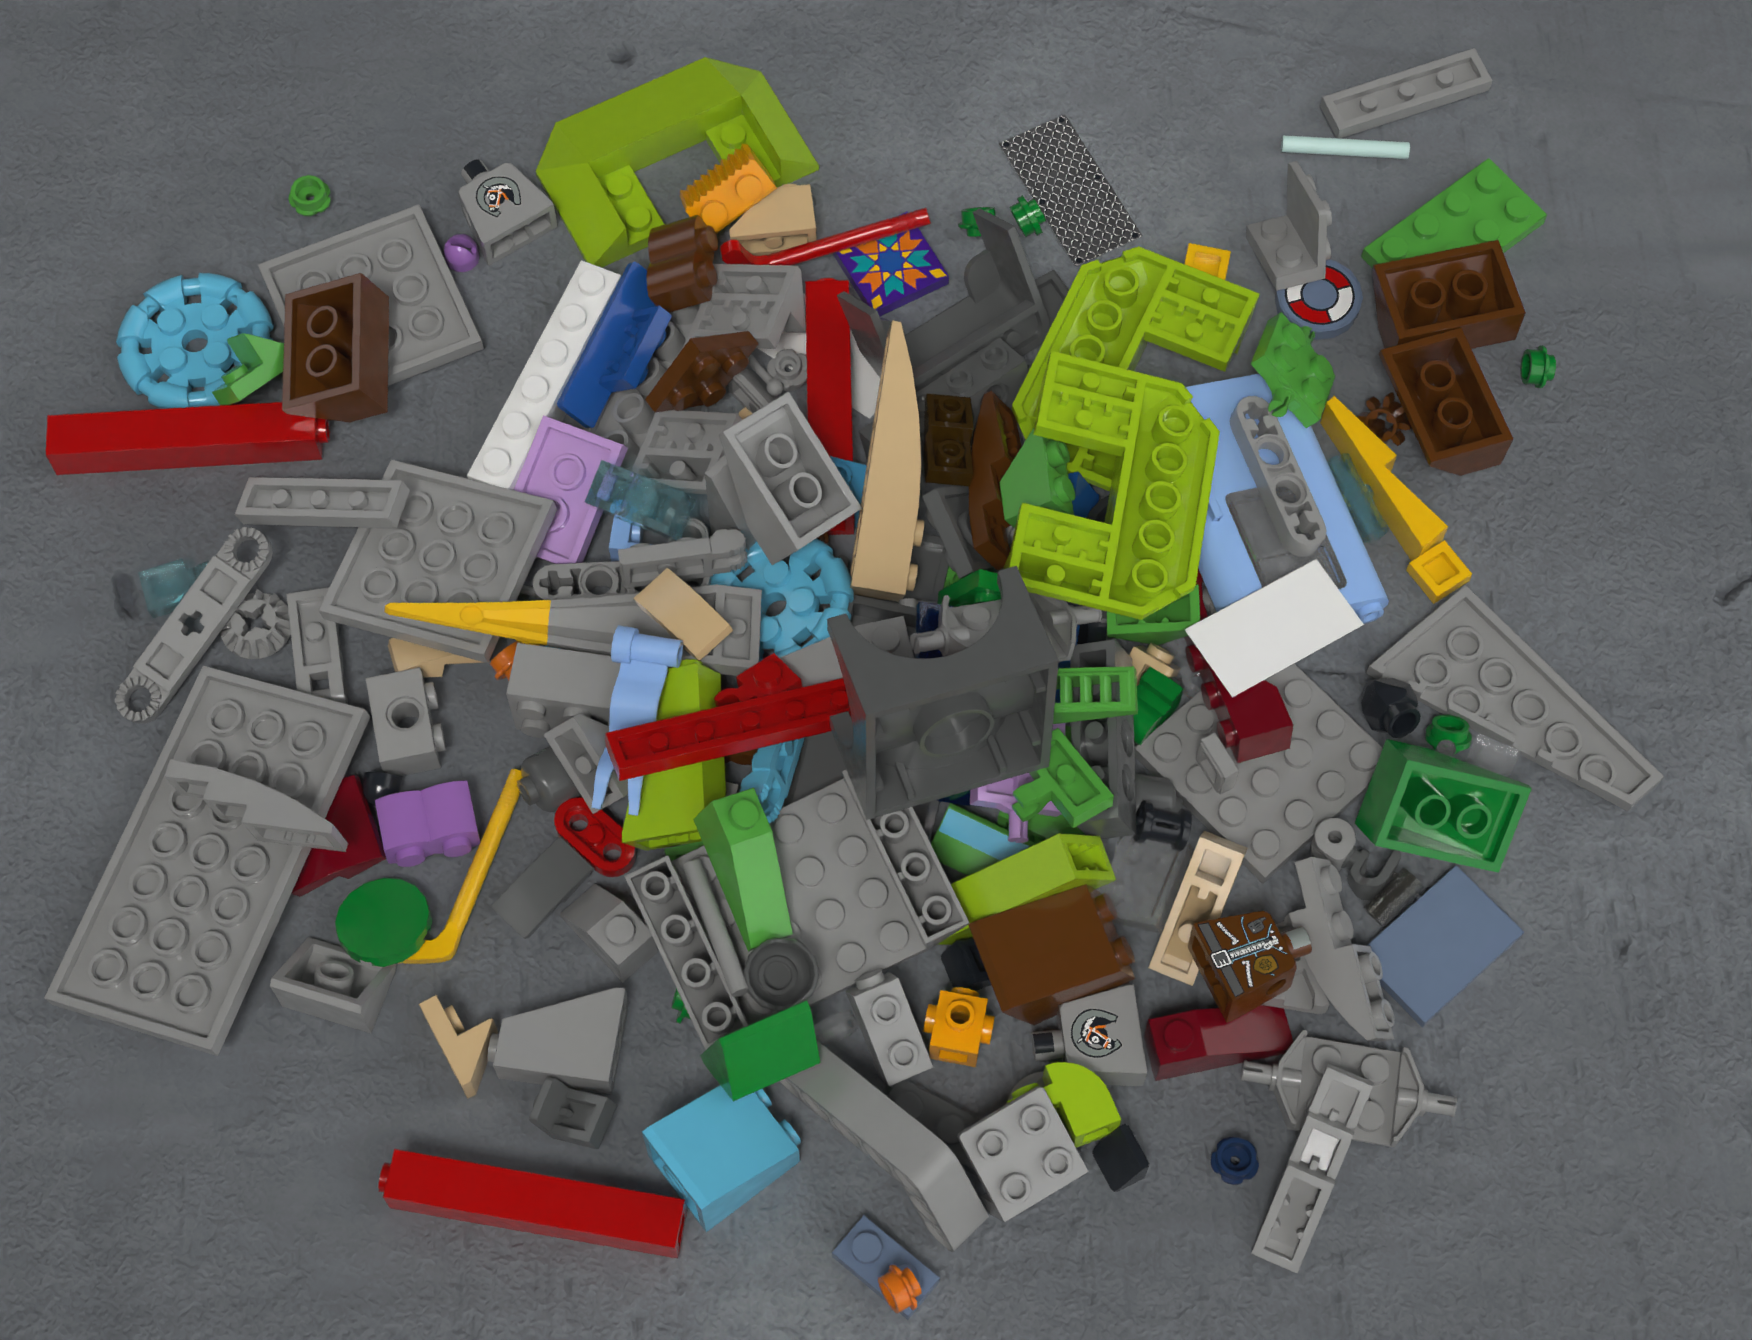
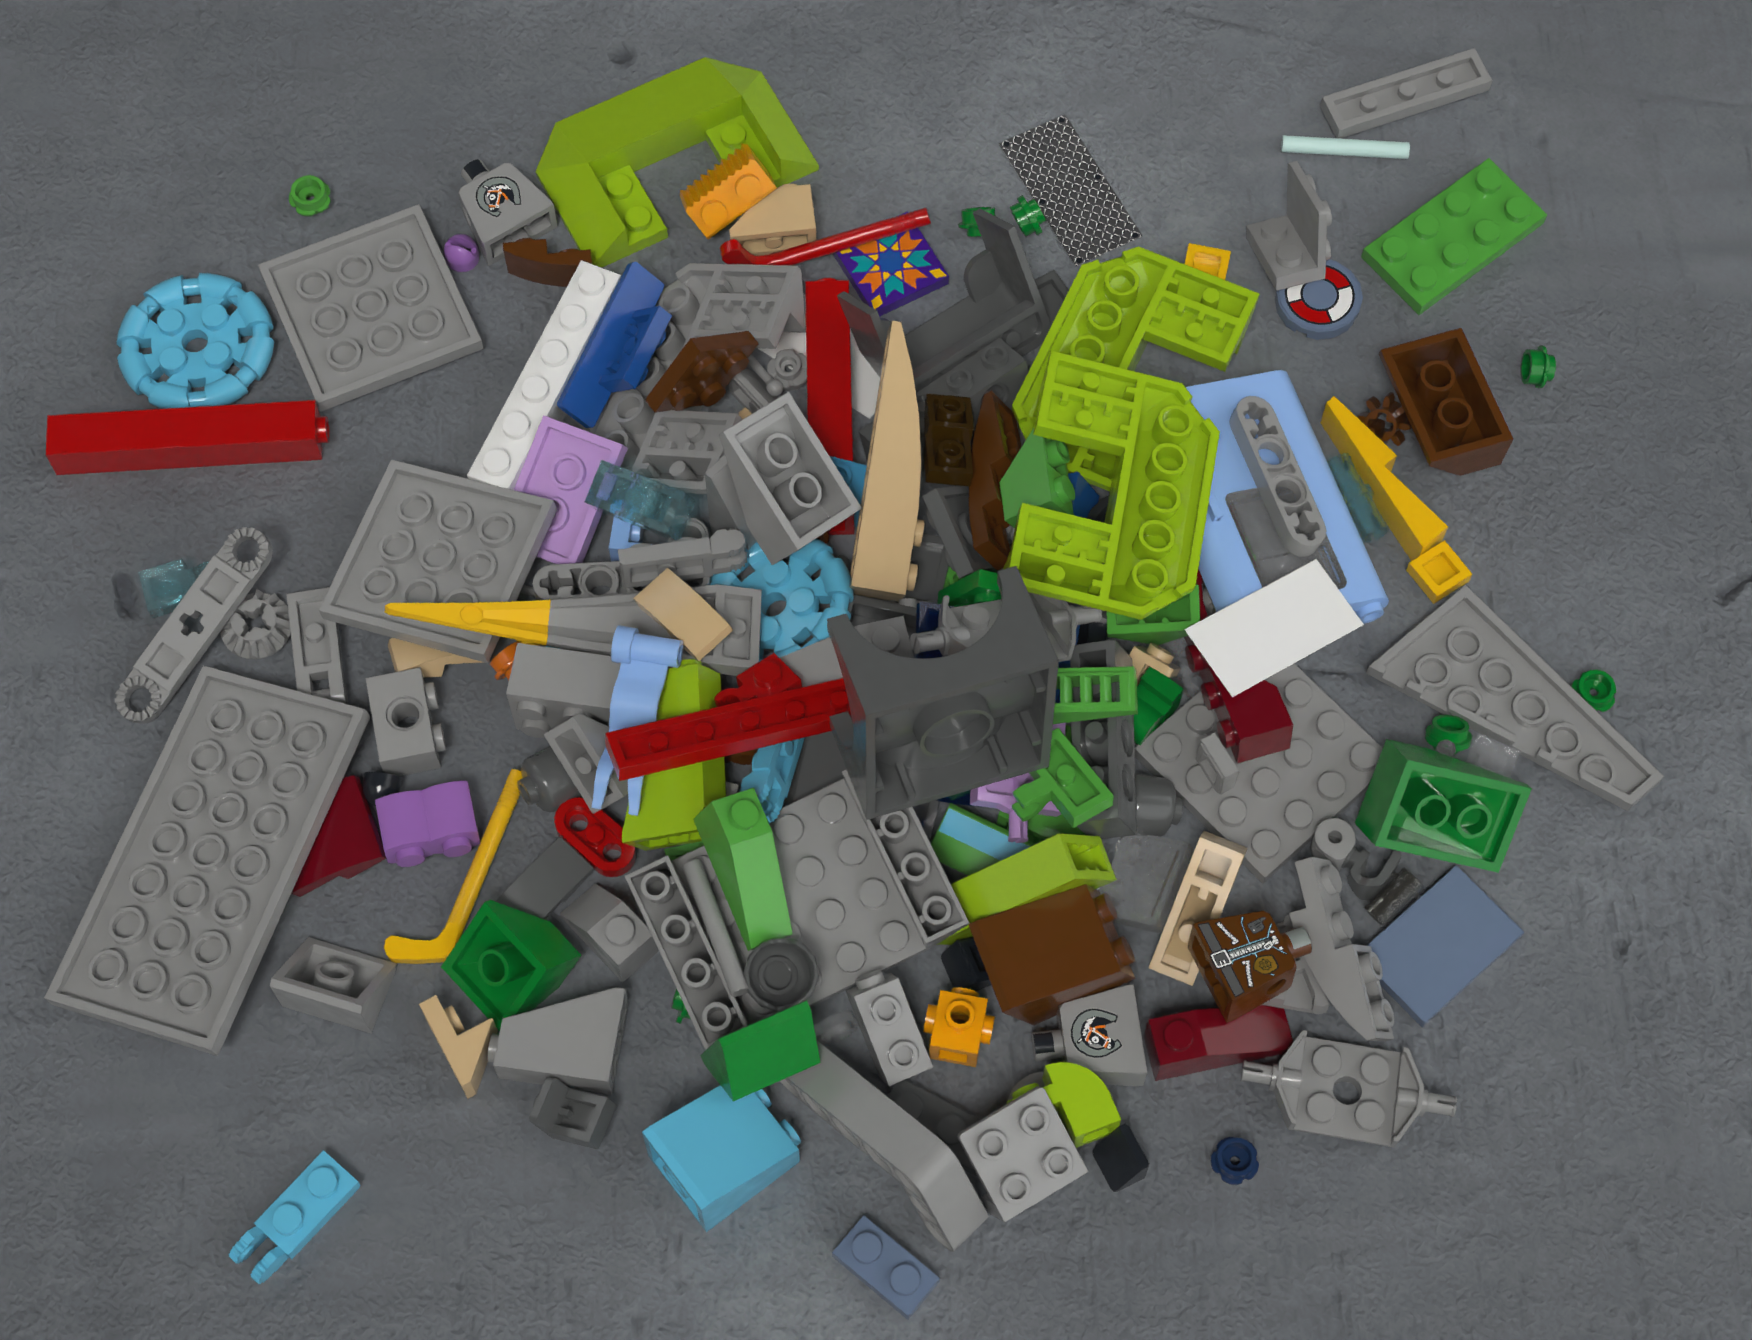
(260, 362): bright green slope -> none
(262, 810): light grey slope -> none
(297, 1215): none -> medium azure hinge
(322, 502): light grey plate -> none
(336, 350): reddish brown slope -> none
(383, 922): green tile -> none
(509, 961): none -> green slope
(533, 262): none -> reddish brown slope
(534, 1203): red brick -> none
(681, 263): reddish brown brick -> none
(899, 1288): orange plate -> none
(1178, 823): black bush -> none
(1293, 370): bright green plate -> none
(1312, 1168): light grey slope -> none
(1390, 707): black rock -> none
(1448, 292): reddish brown slope -> none
(1602, 683): none -> green plate

